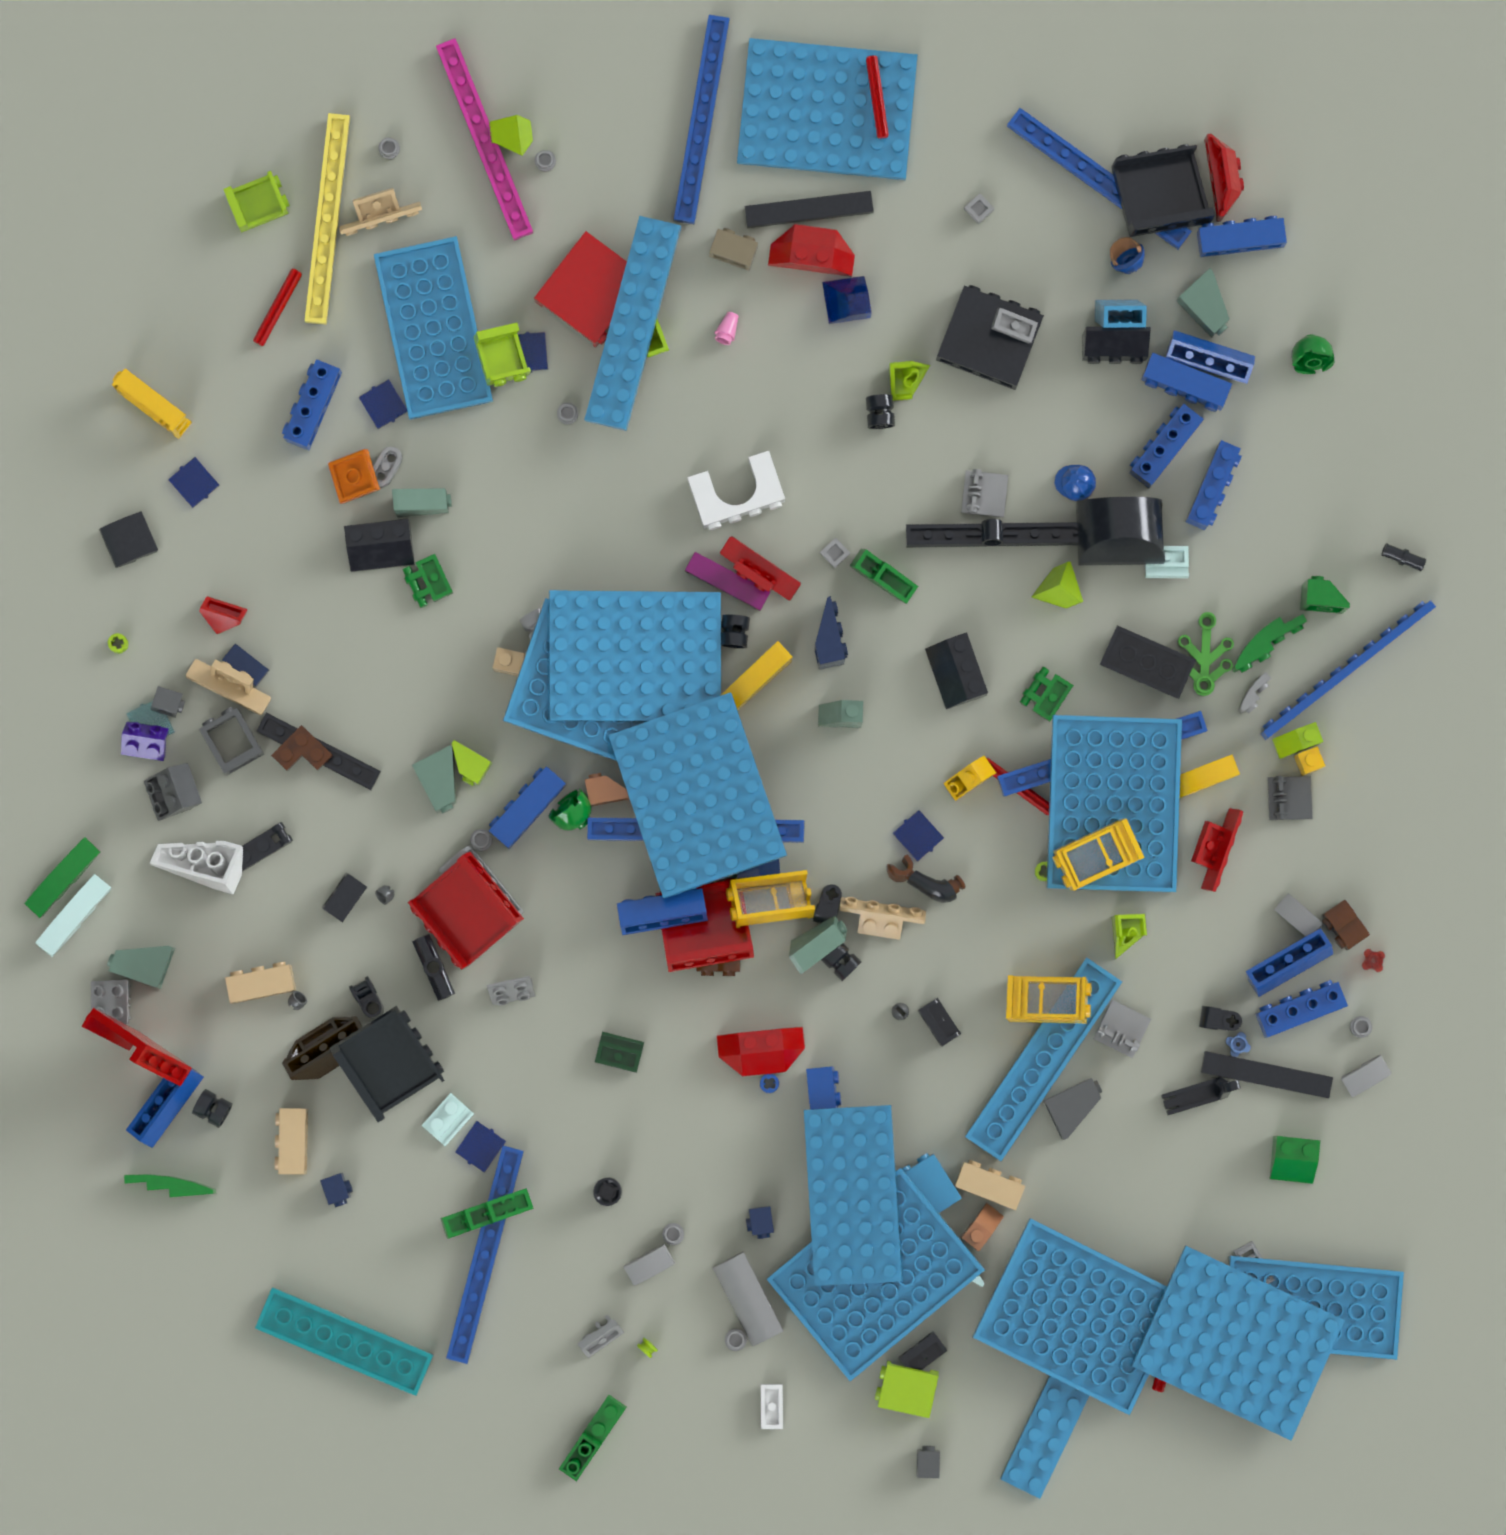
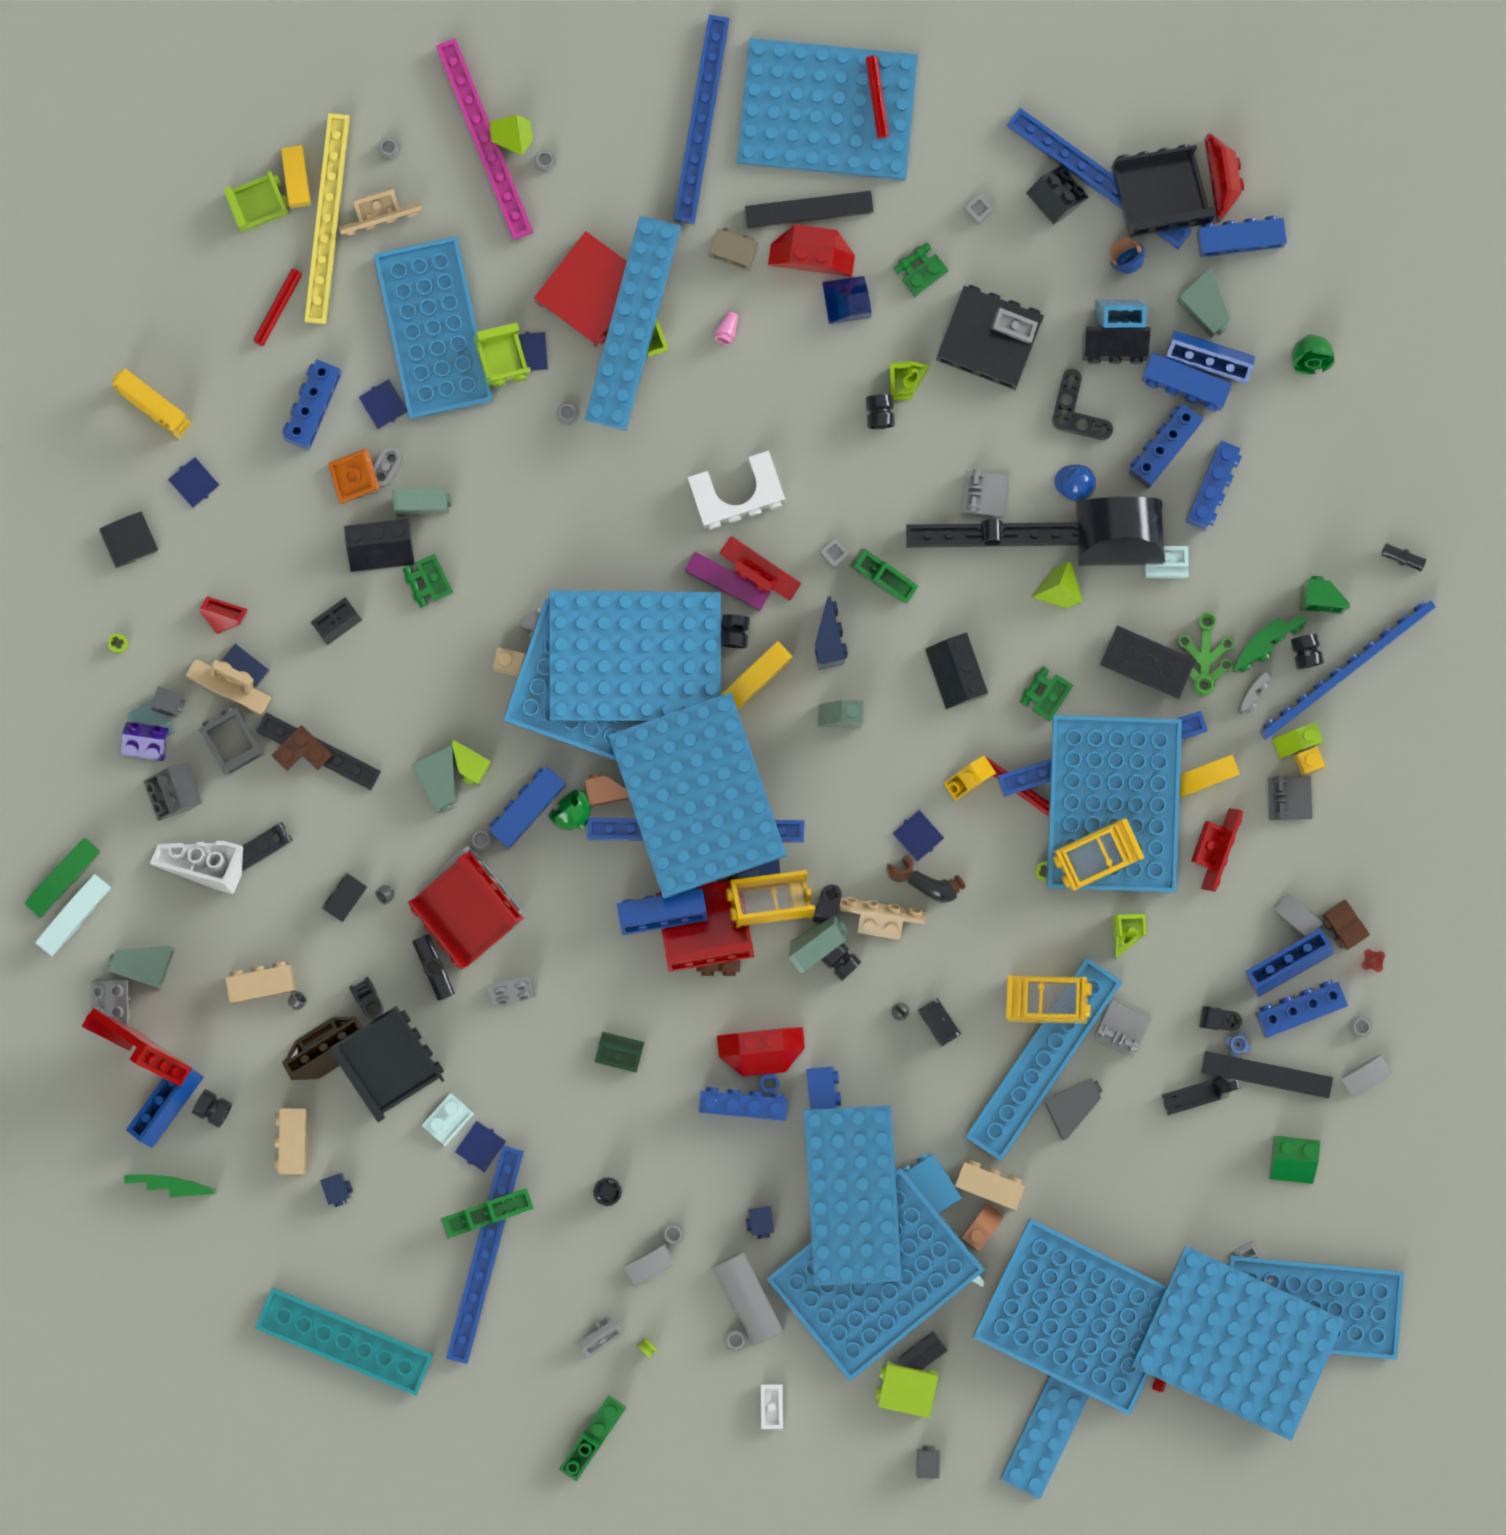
(296, 176): none -> yellow slope
(336, 621): none -> black hinge
(740, 1105): none -> blue brick
(925, 274): none -> green plate
(1057, 194): none -> black slope
(1073, 417): none -> black beam
(1304, 644): none -> black wheel

